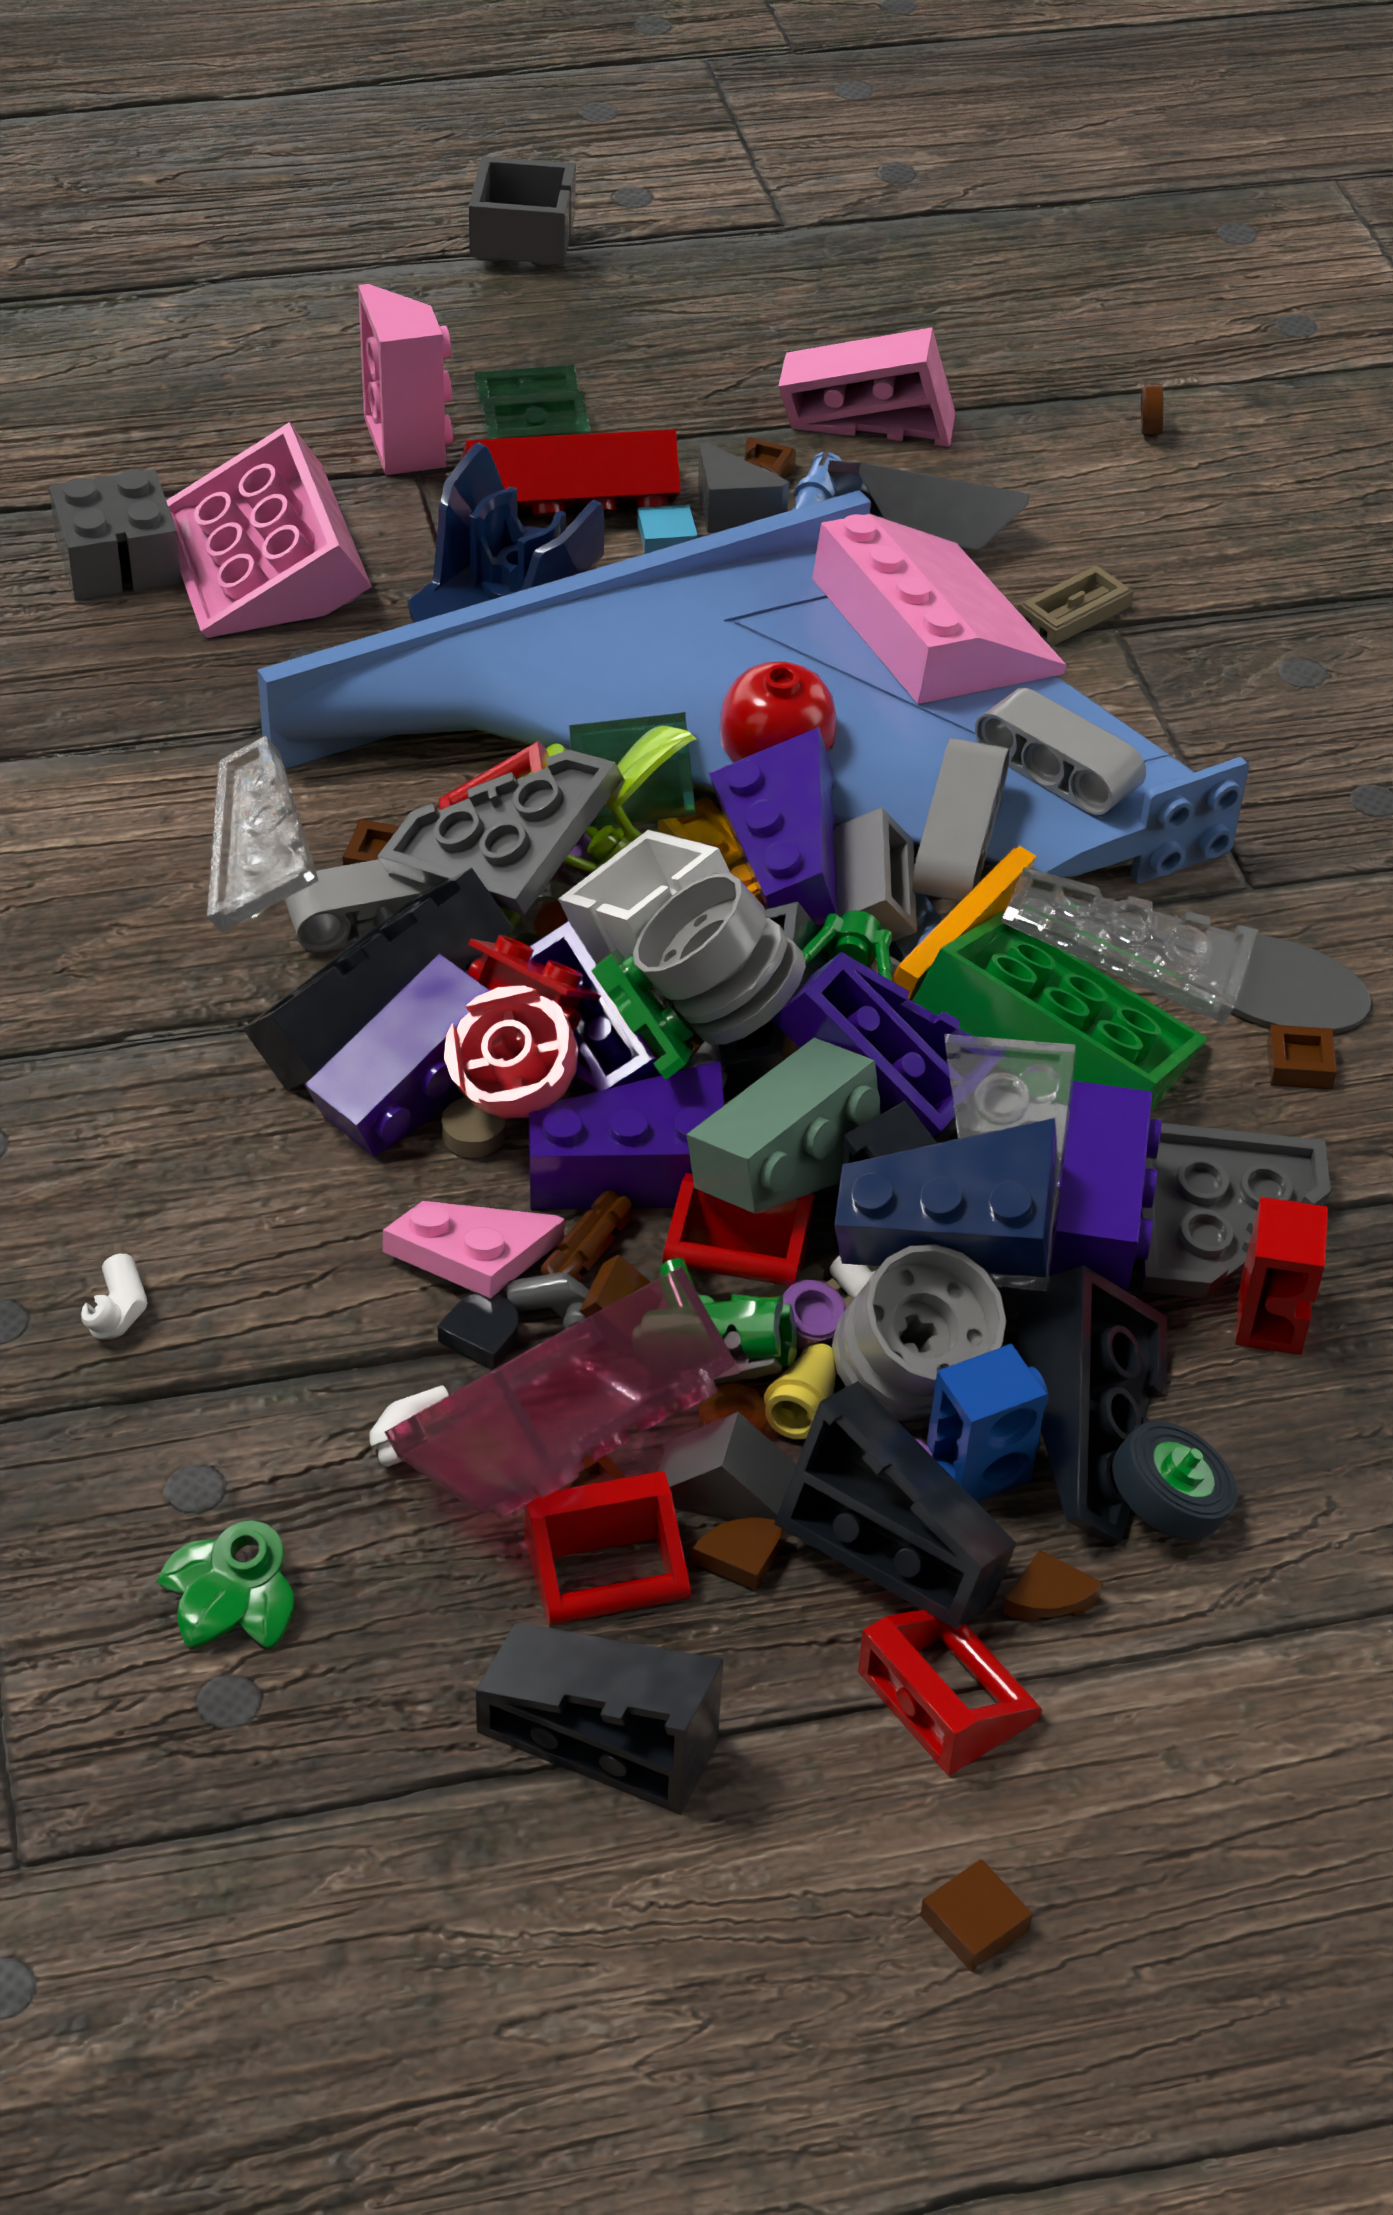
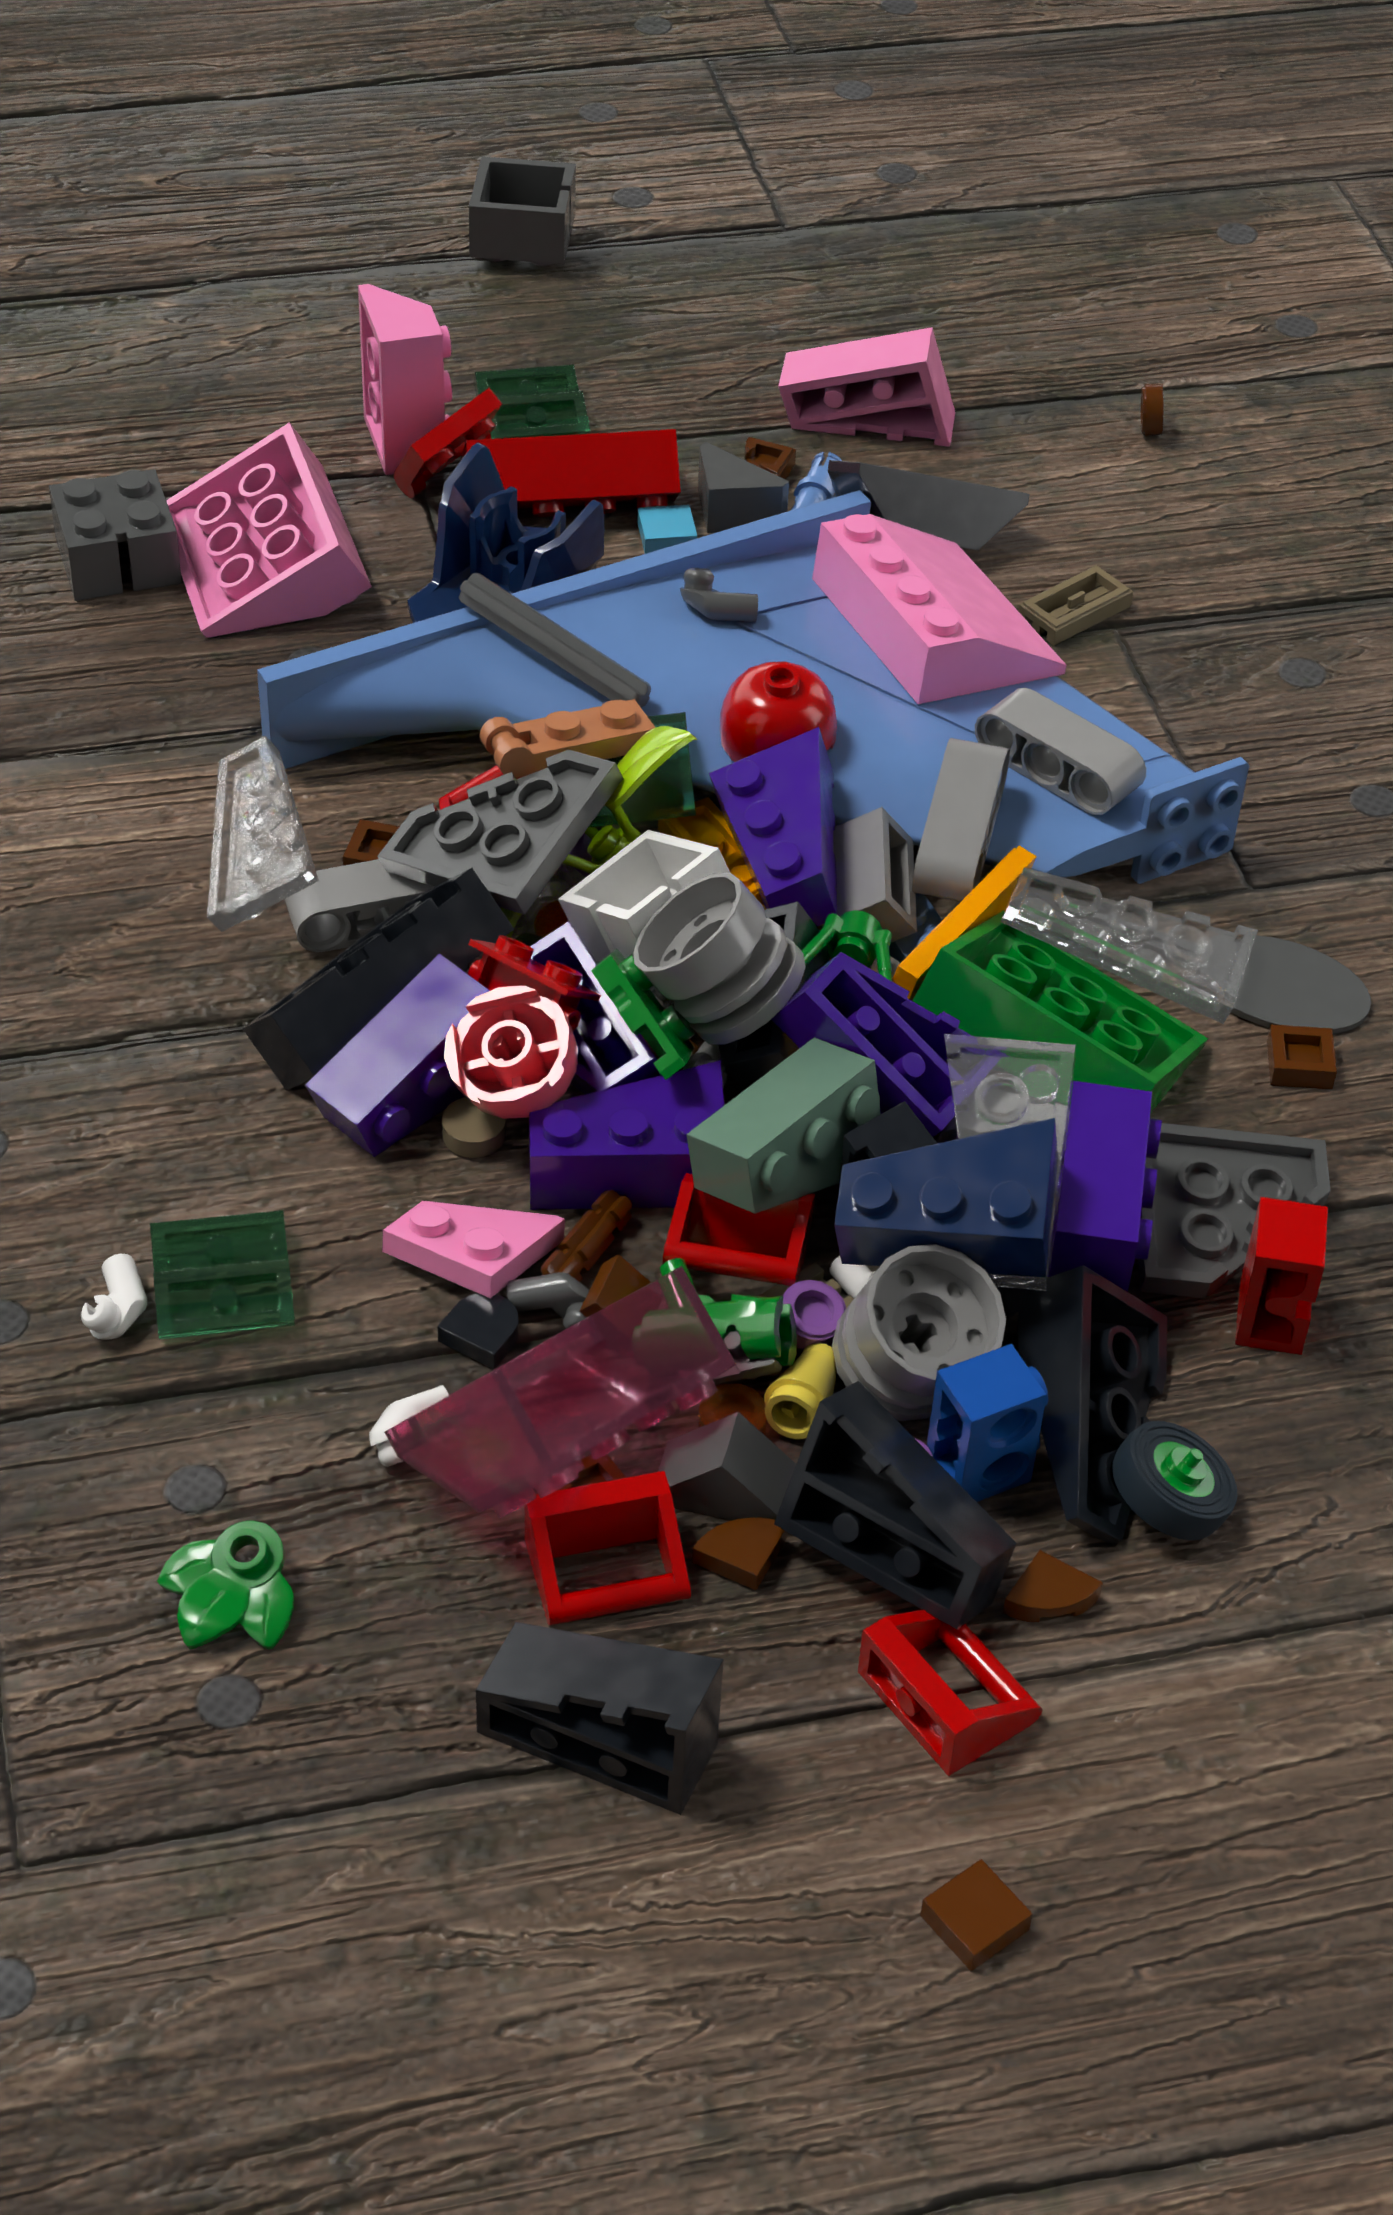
(221, 1274): none -> clear green slope
(446, 443): none -> red plate
(552, 641): none -> dark grey axle
(595, 731): none -> nougat plate
(716, 604): none -> dark grey arm

